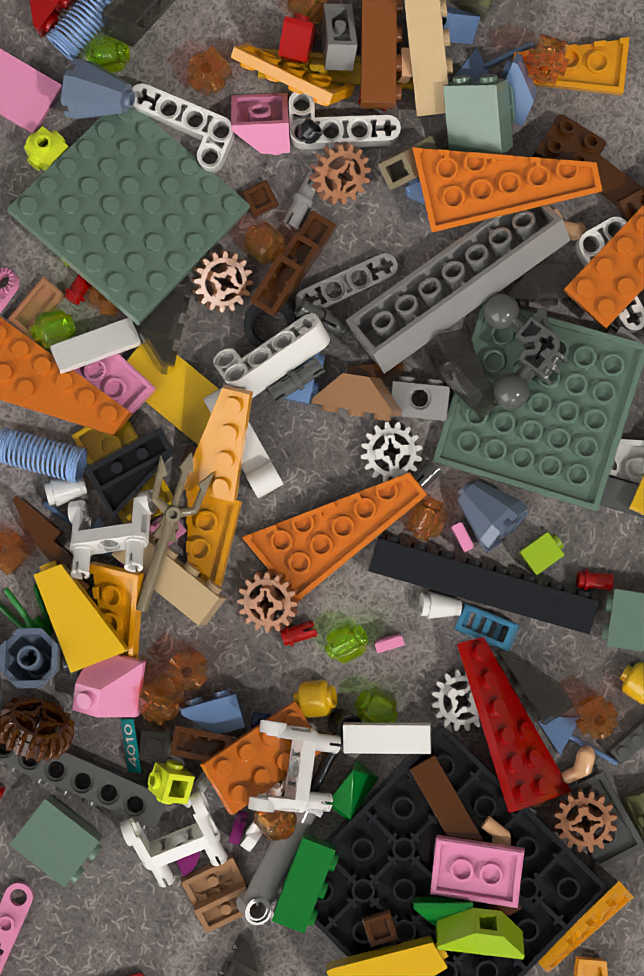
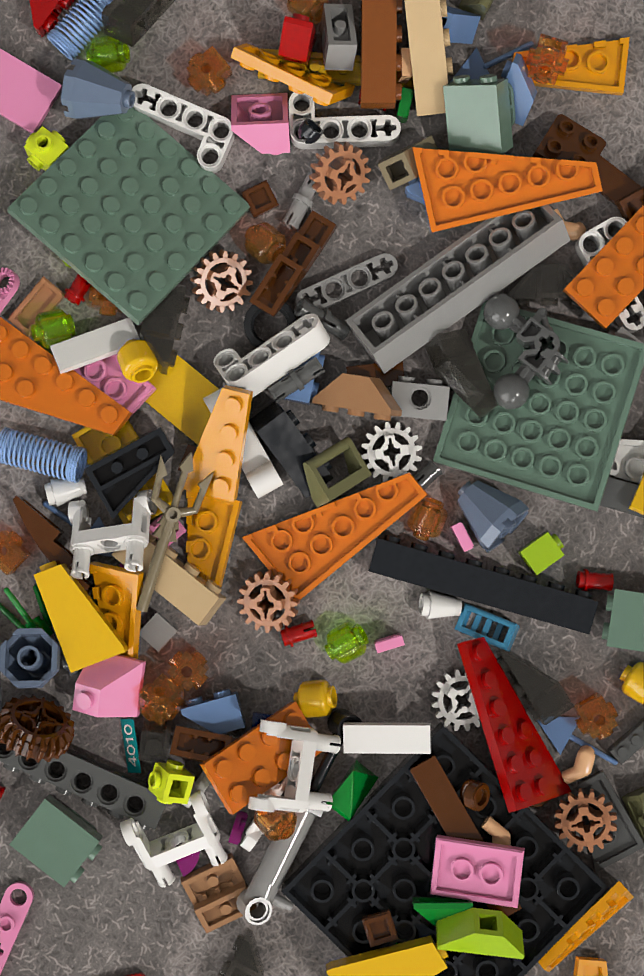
(137, 361): none -> yellow head
(158, 631): none -> light grey tile
(288, 444): none -> black wedge
(305, 883): green brick -> none
(356, 467): none -> olive tile
(376, 706): clear neon green head -> none
(404, 105): none -> green tile
(474, 794): none -> reddish brown tile

